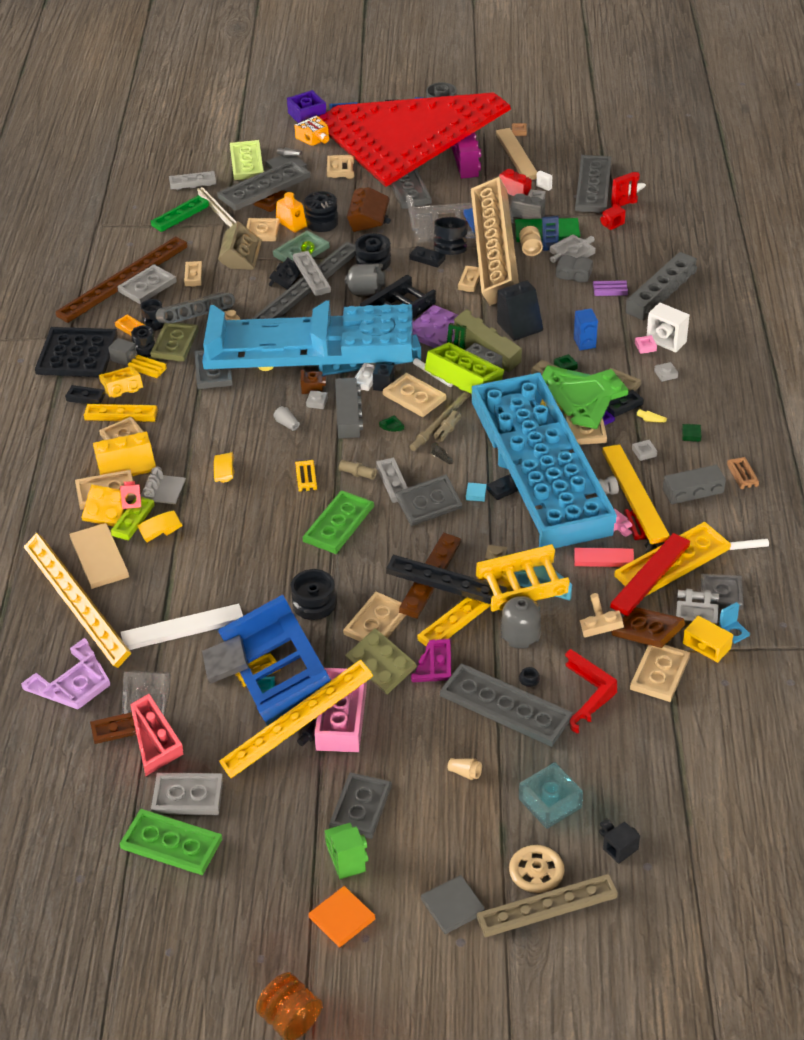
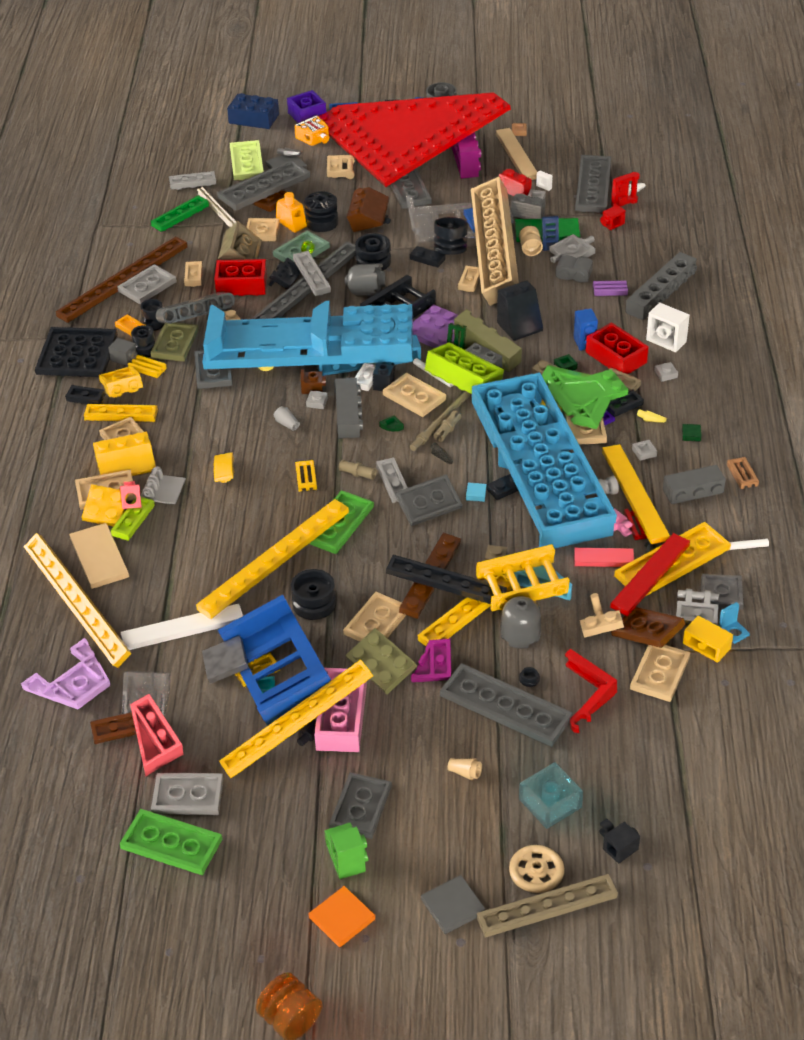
(162, 523): yellow slope -> none
(241, 277): none -> red brick
(253, 111): none -> dark blue brick
(272, 559): none -> yellow plate
(617, 349): none -> red brick
(645, 344): bright pink plate -> none

